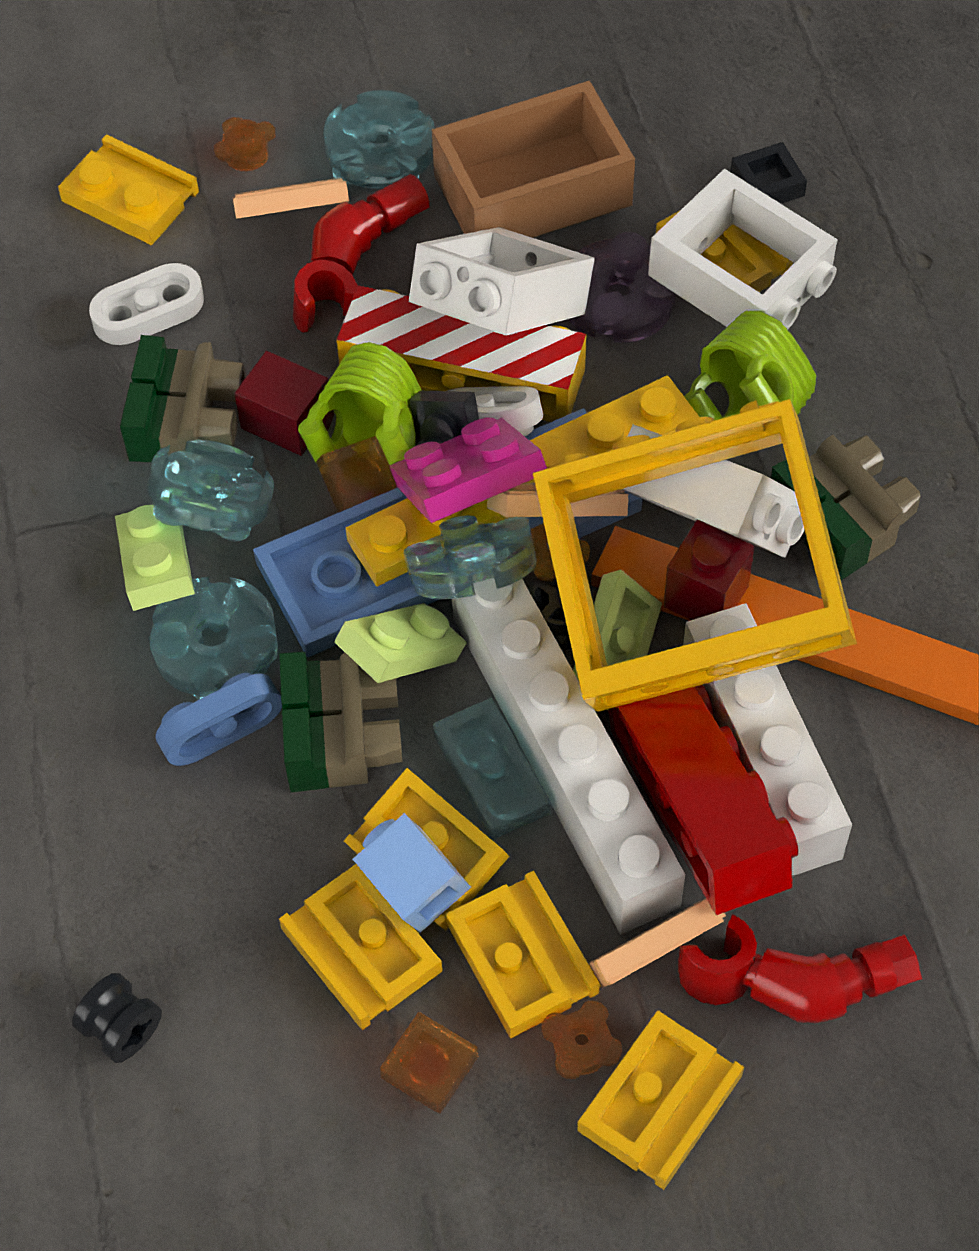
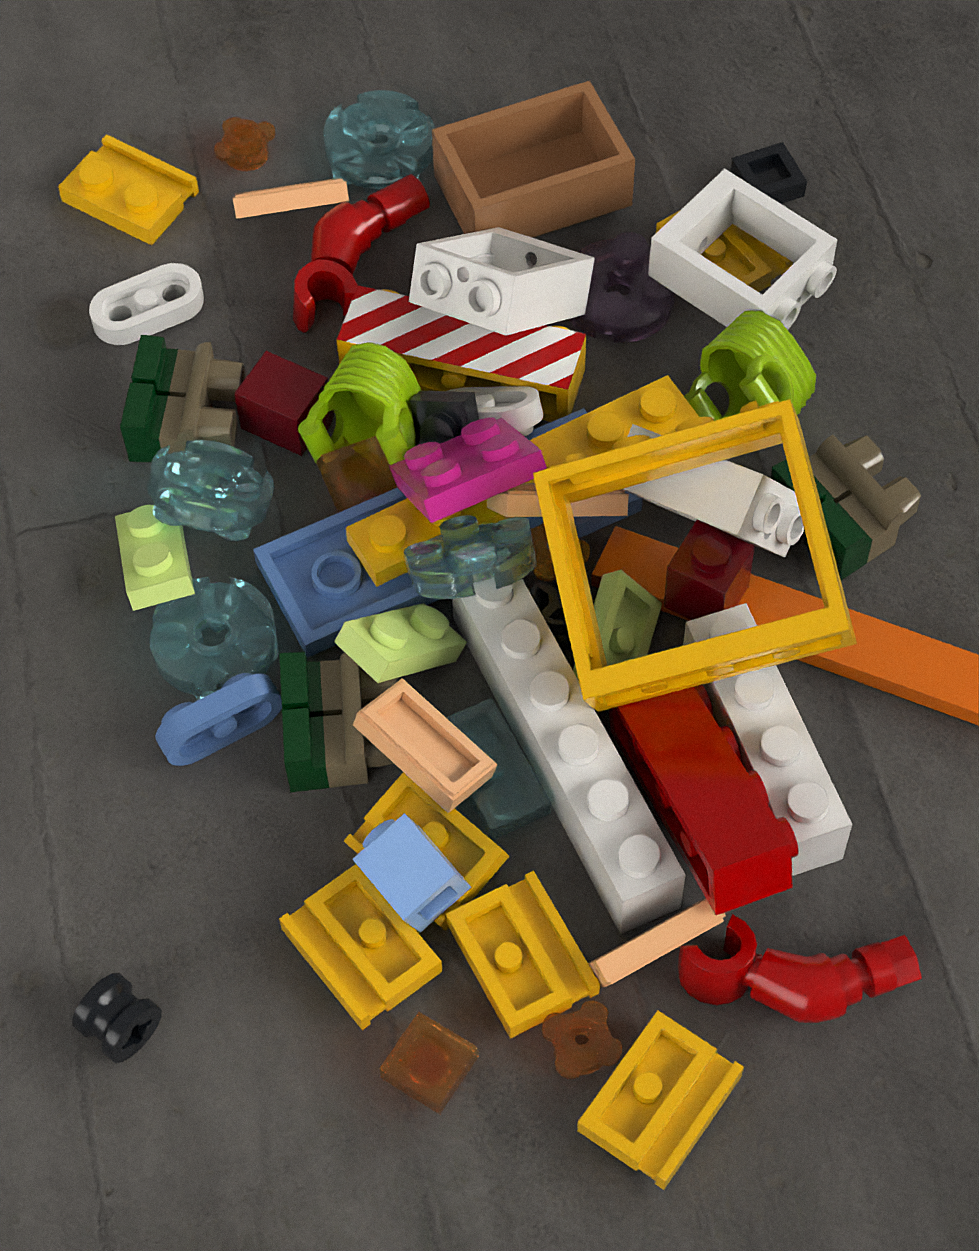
(425, 745): none -> light nougat tile

